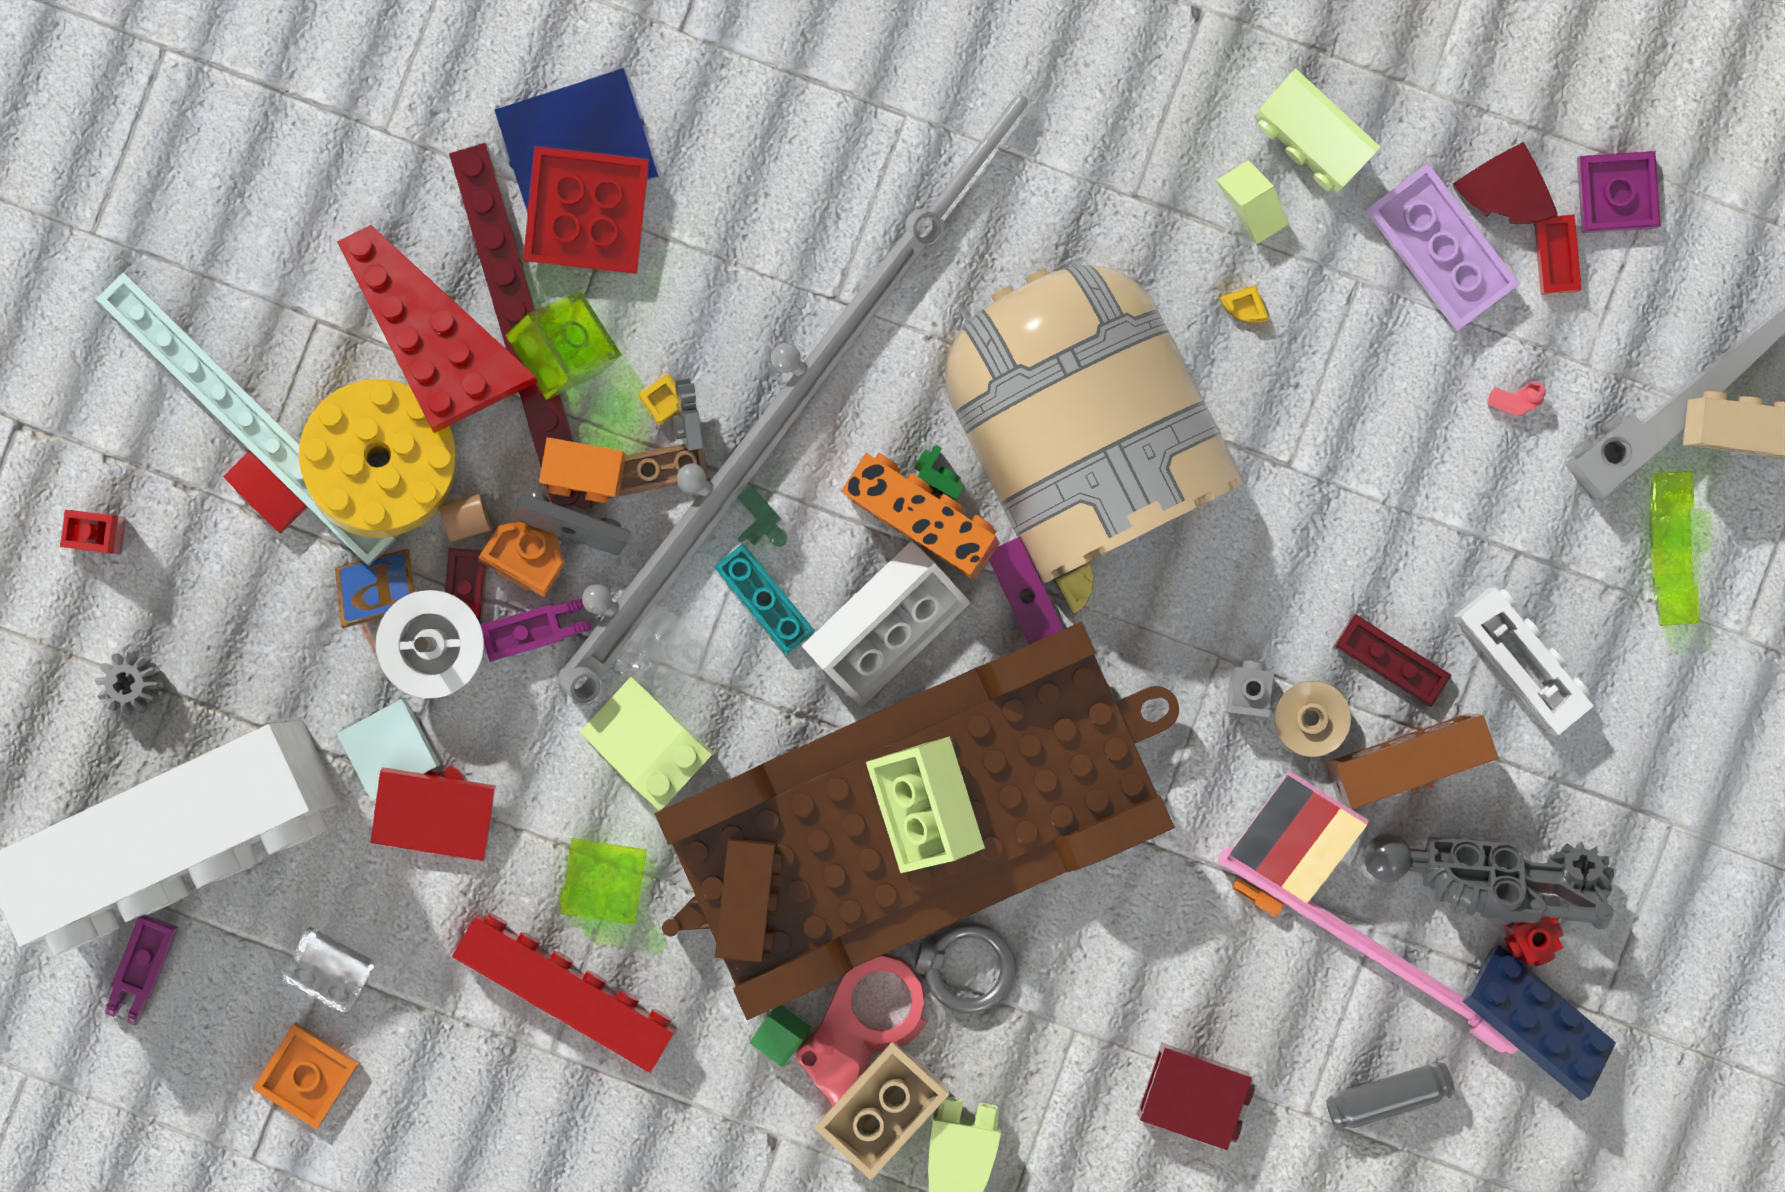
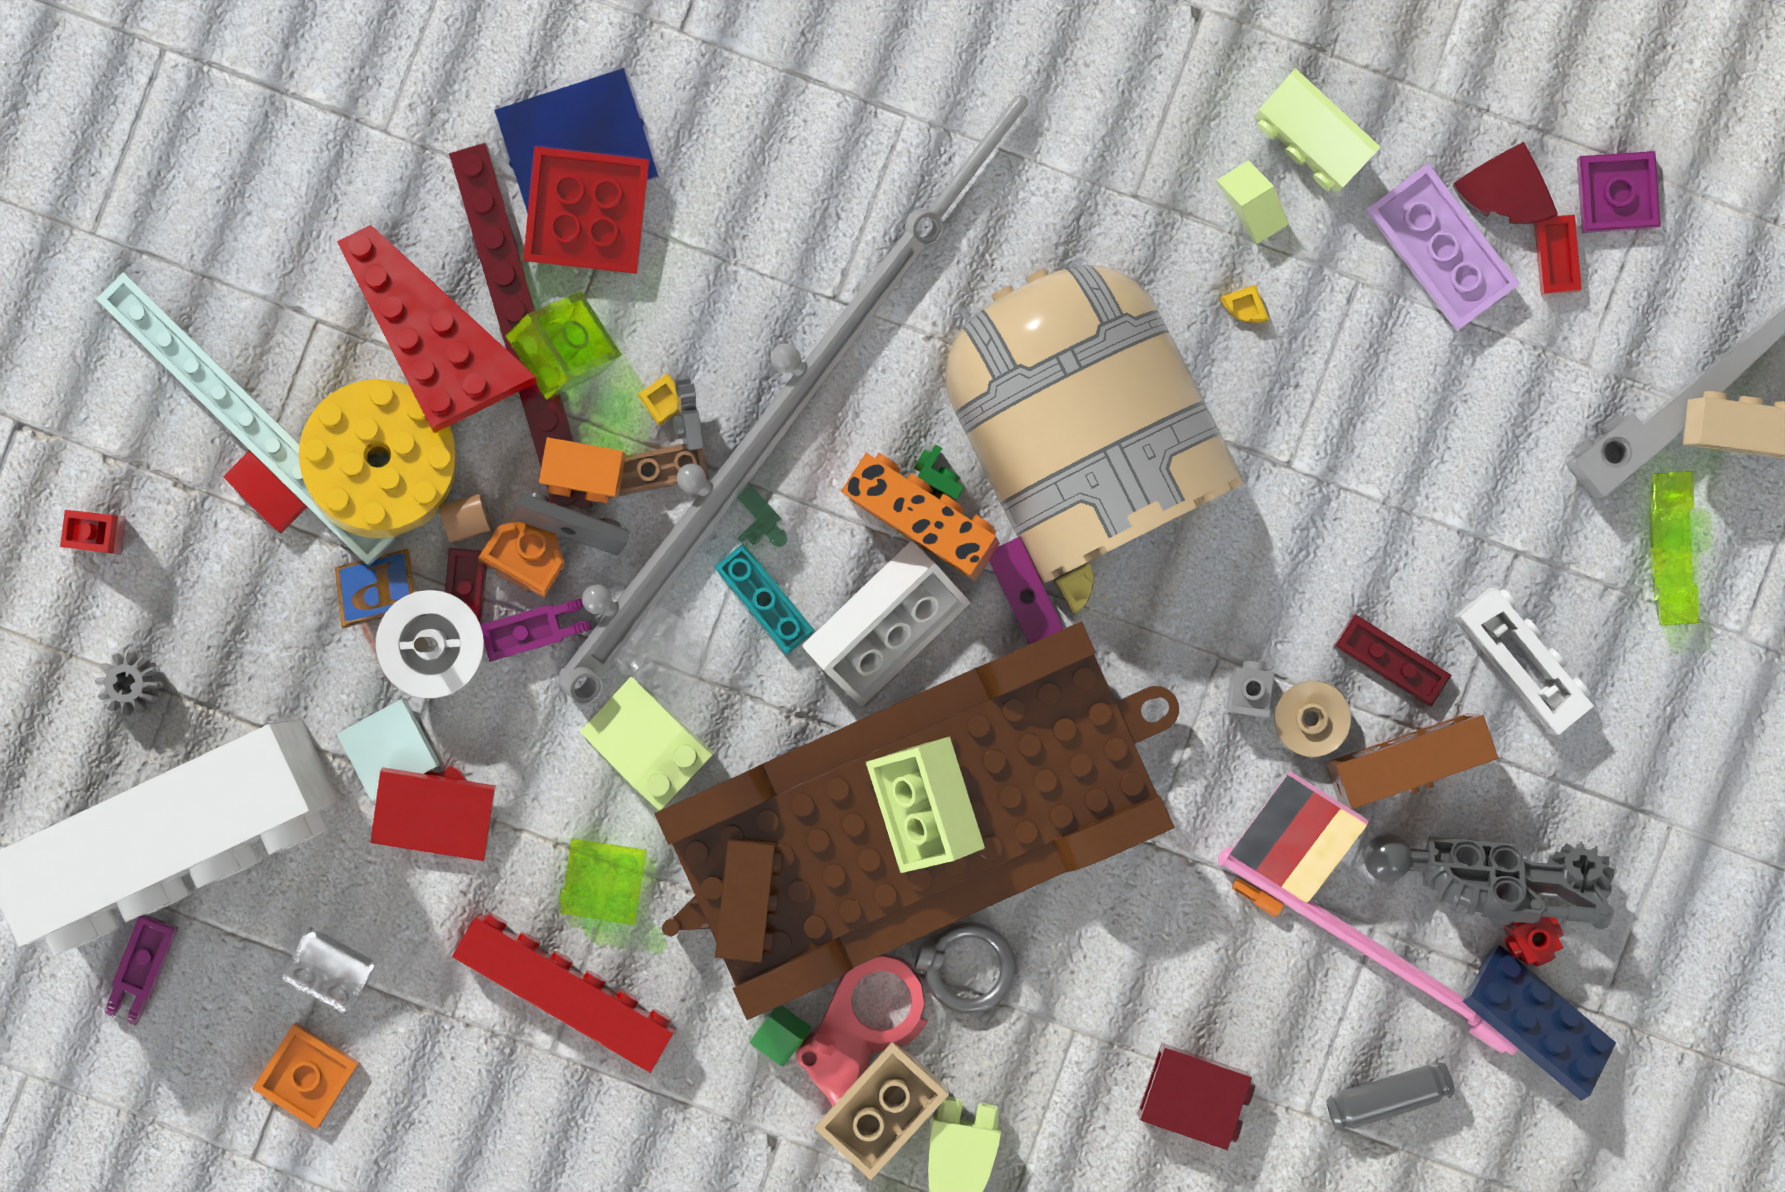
(1519, 402): coral arm -> none

